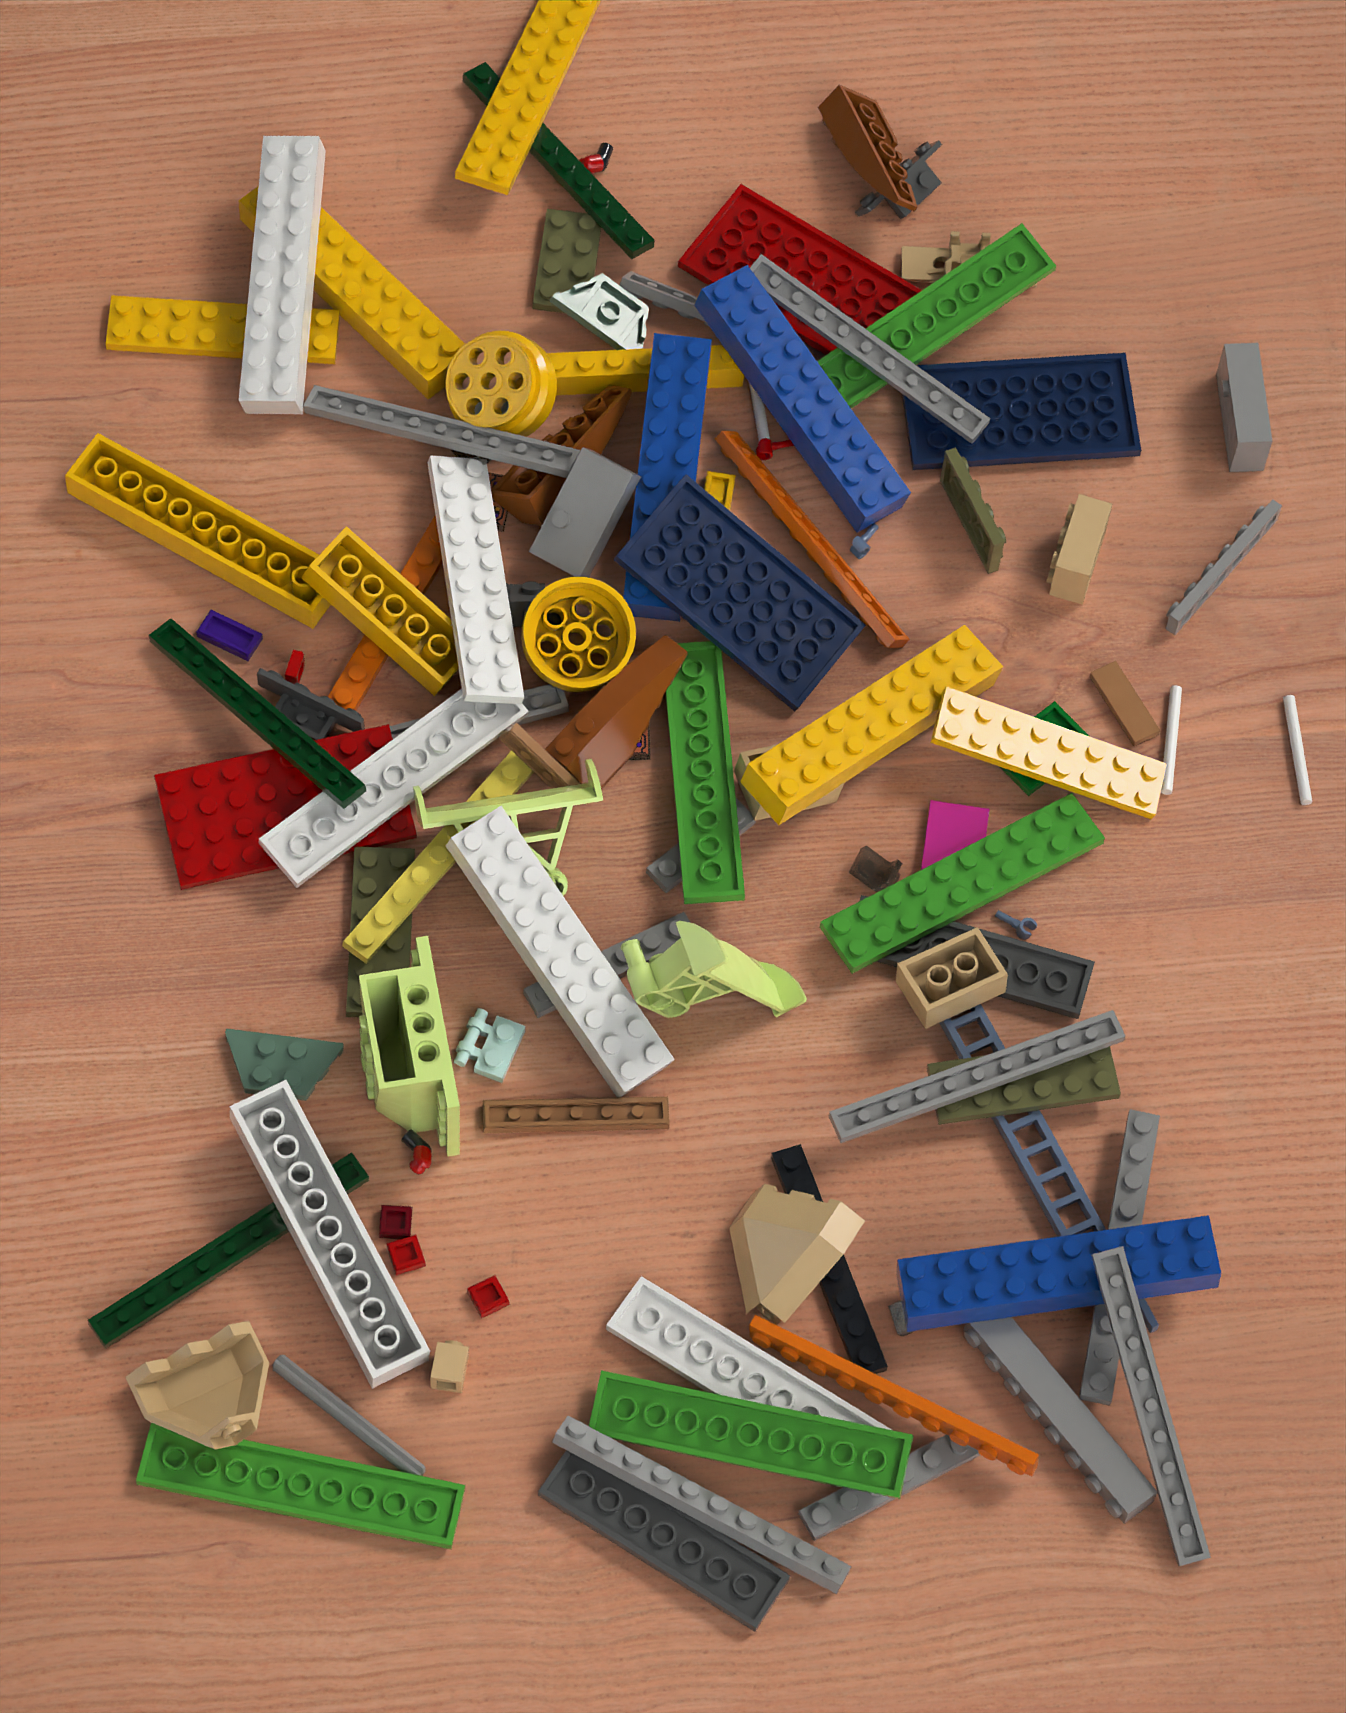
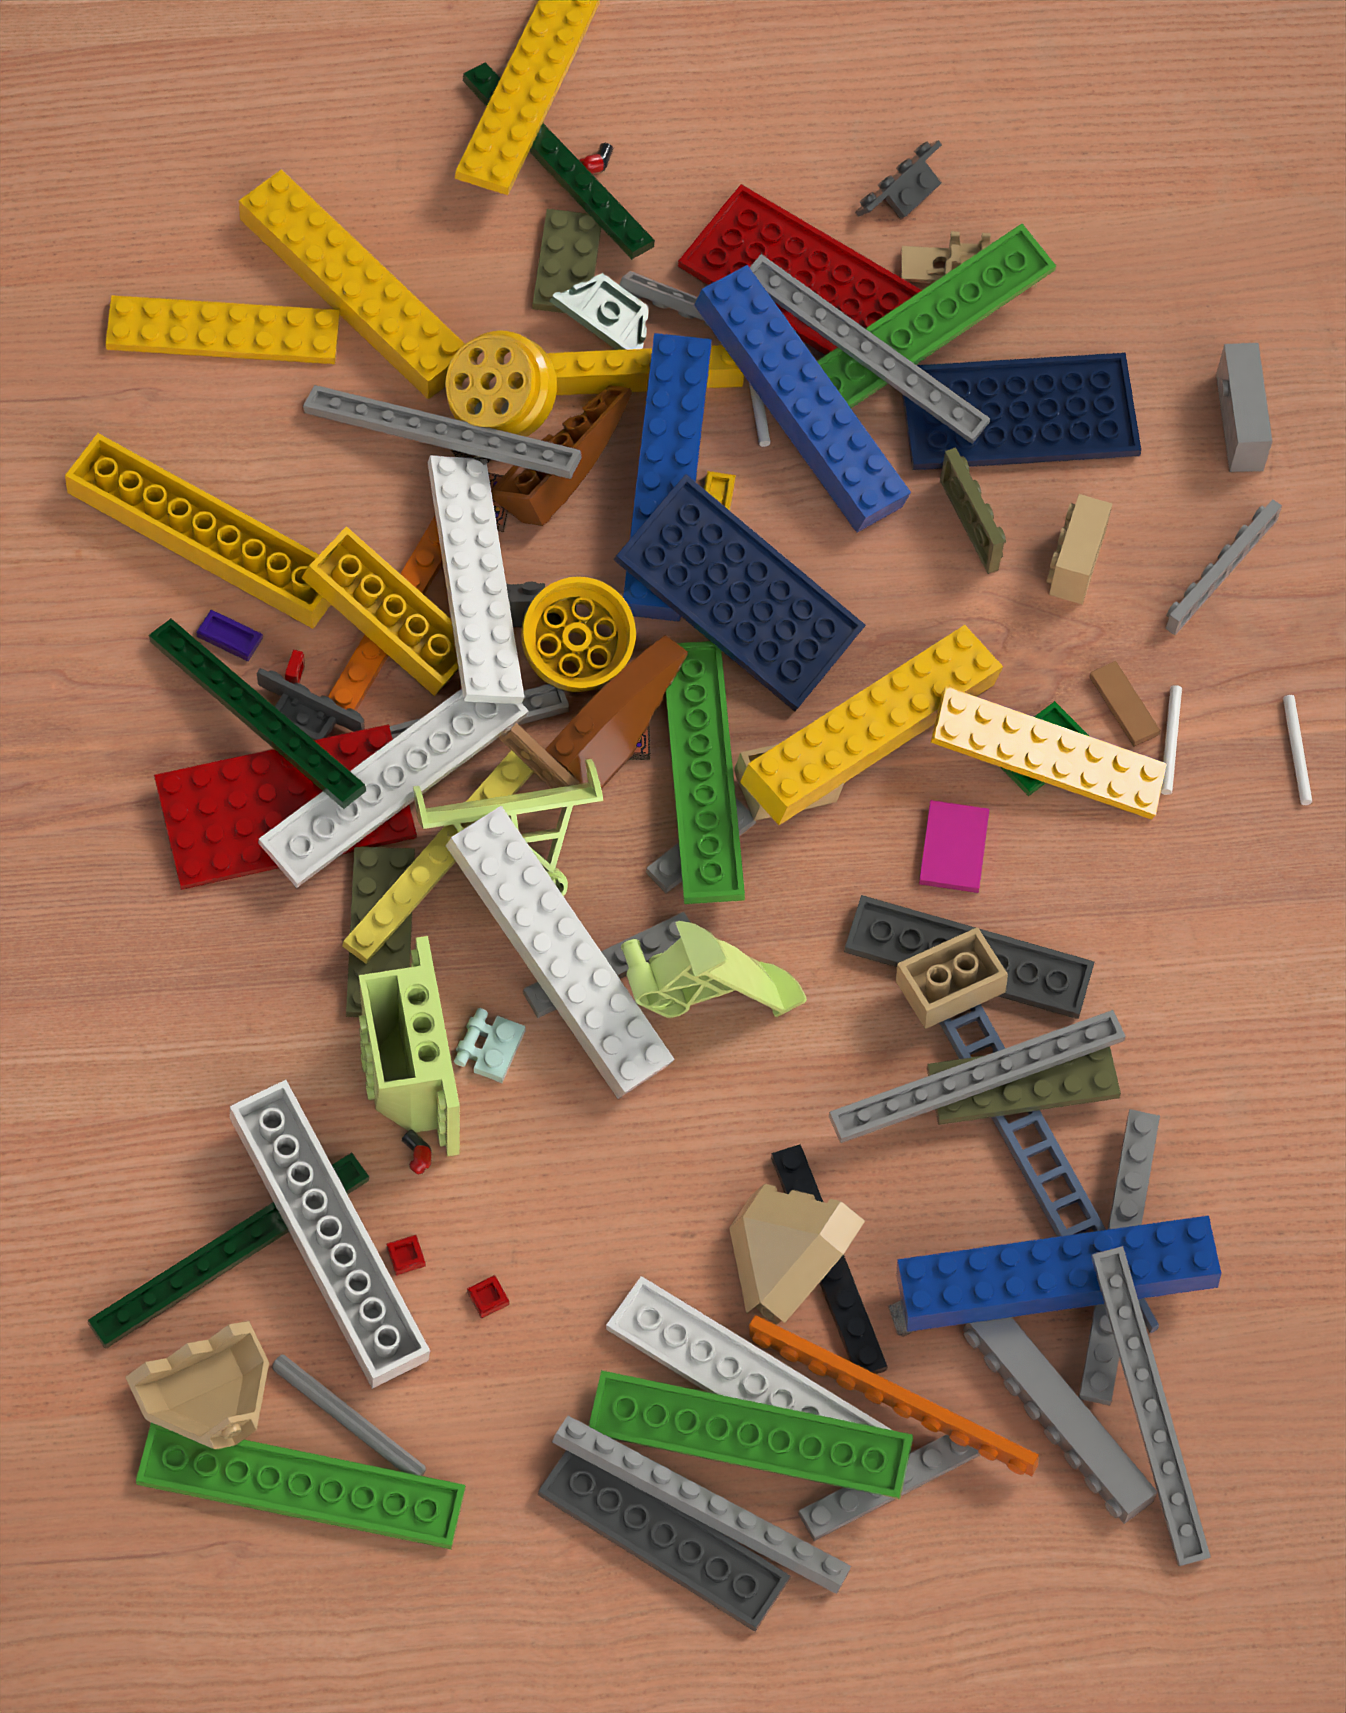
(272, 1058): sand green wing -> none
(282, 275): white brick -> none
(395, 1221): dark red tile -> none
(449, 1366): tan brick -> none
(575, 1114): medium nougat tile -> none
(584, 513): light grey brick -> none
(766, 447): red hand -> none
(817, 546): orange plate -> none
(859, 544): sand blue hand -> none
(867, 143): dark orange wedge -> none
(875, 870): clear smoke bracket -> none
(961, 883): bright green plate -> none
(1018, 925): sand blue hand -> none

